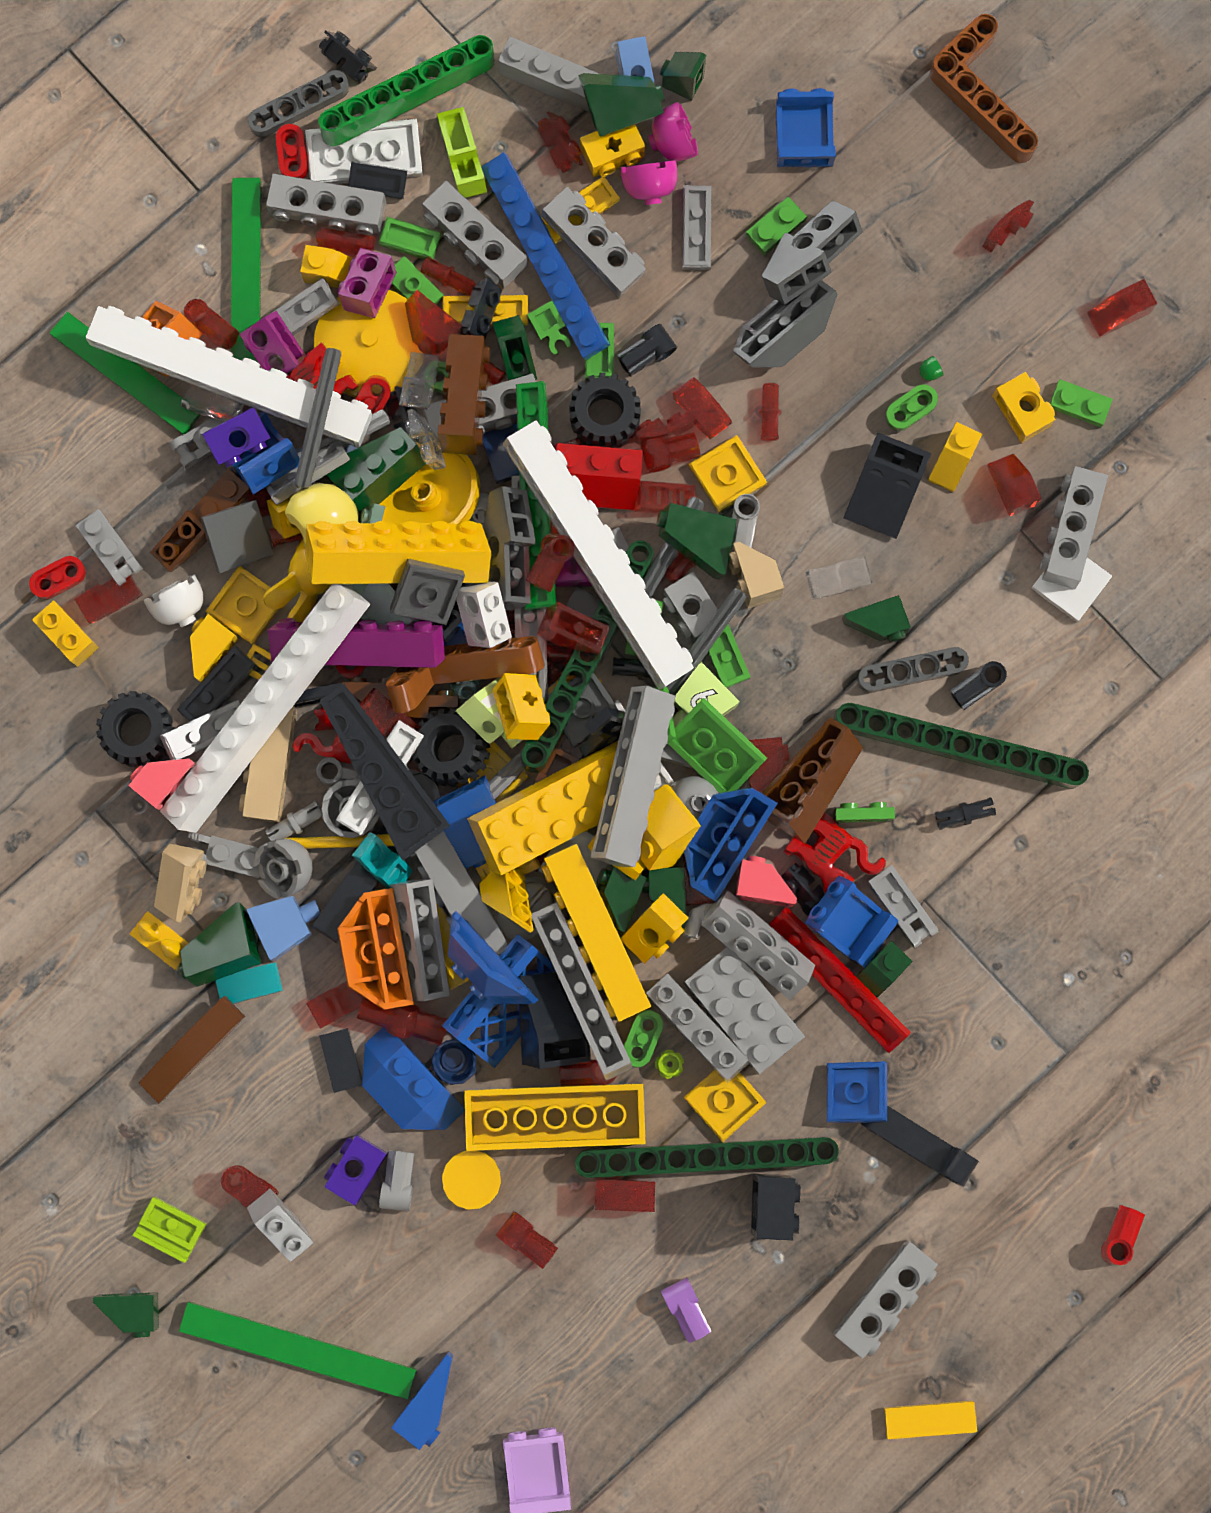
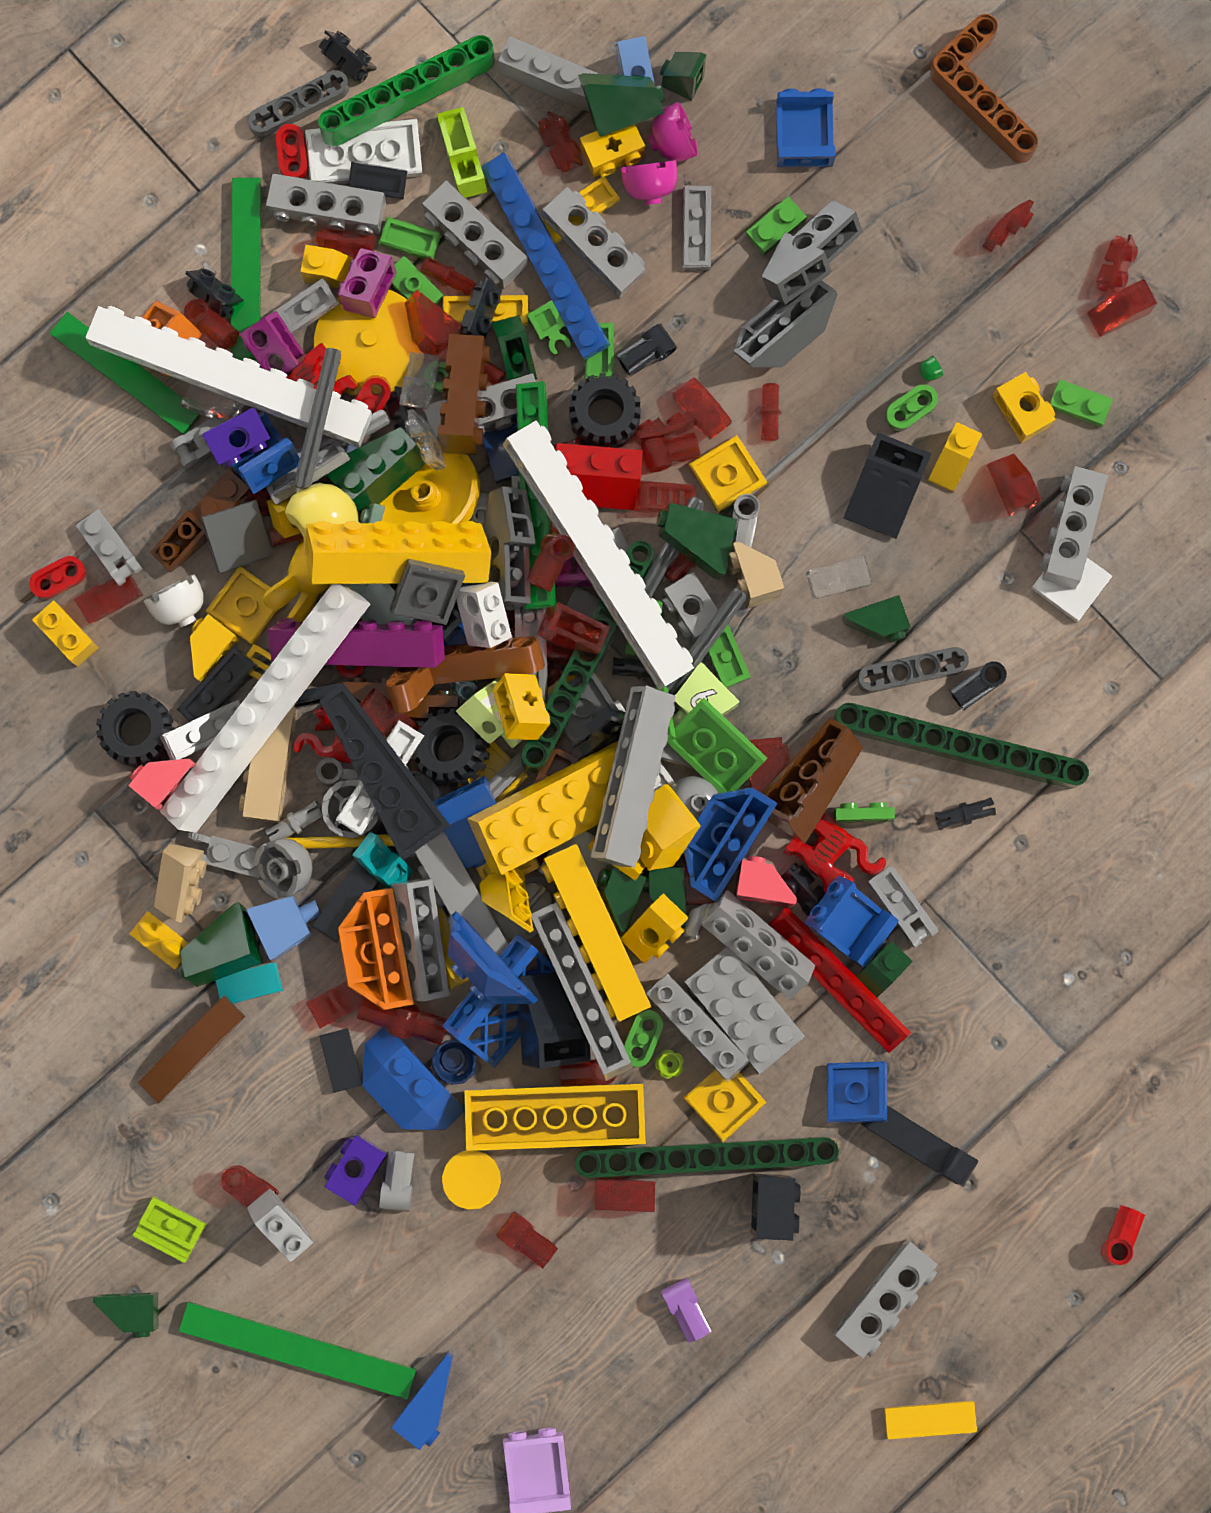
(205, 284): none -> black hinge
(1122, 254): none -> clear red hinge

